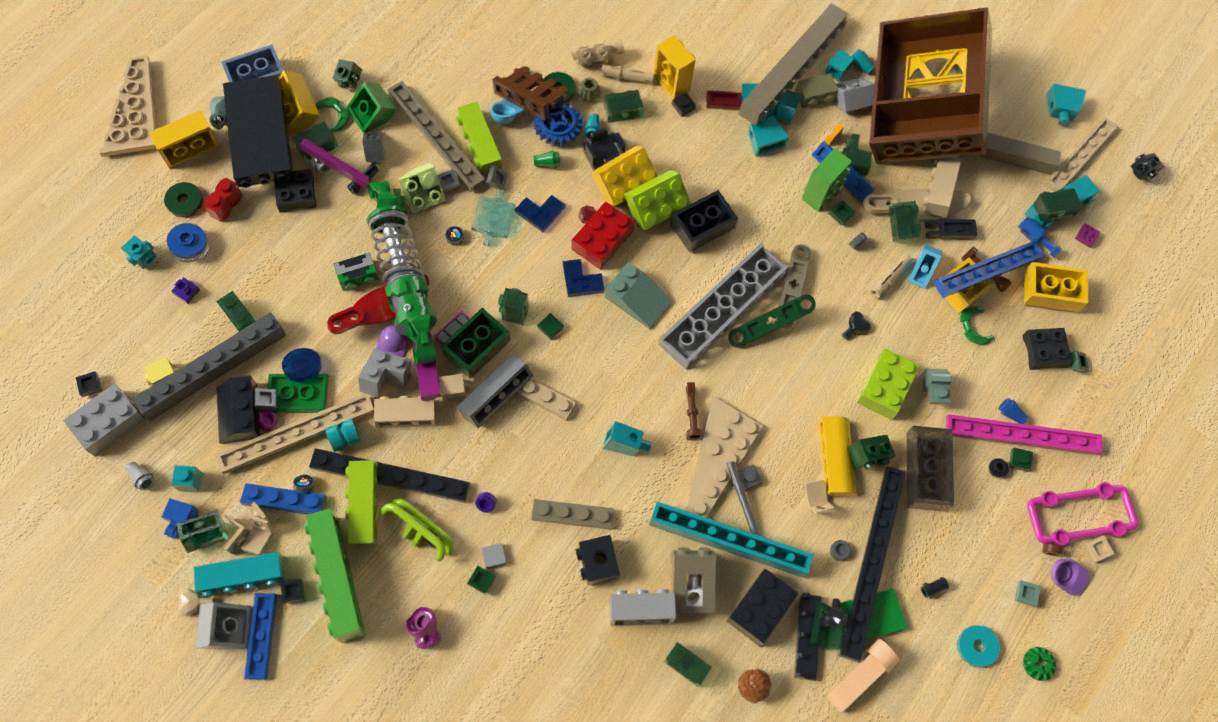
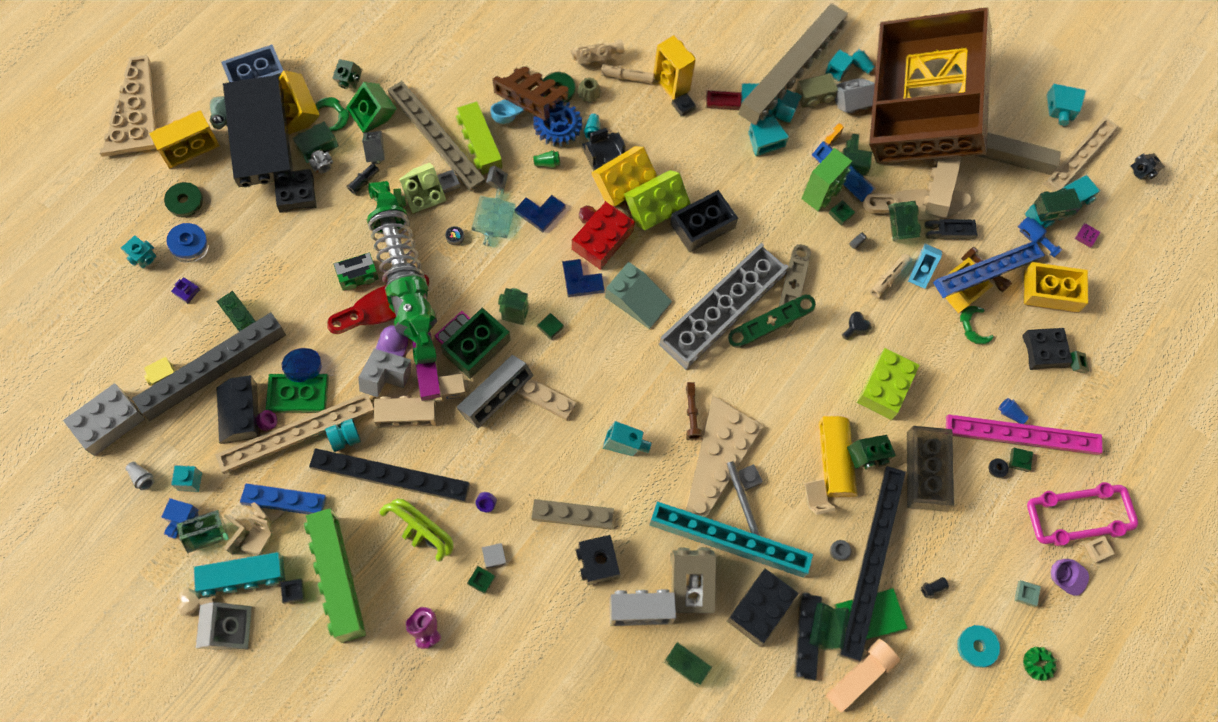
(88, 384): black plate -> none
(223, 199): red brick -> none
(260, 636): blue tile -> none
(264, 399): flat silver plate -> none
(303, 484): tile -> none
(335, 163): magenta tile -> none
(361, 502): lime brick -> none
(623, 106): clear green brick -> none
(754, 685): dark orange piece -> none
(835, 615): black rock -> none
(937, 384): sand green brick -> none
(1053, 550): reddish brown tile -> none

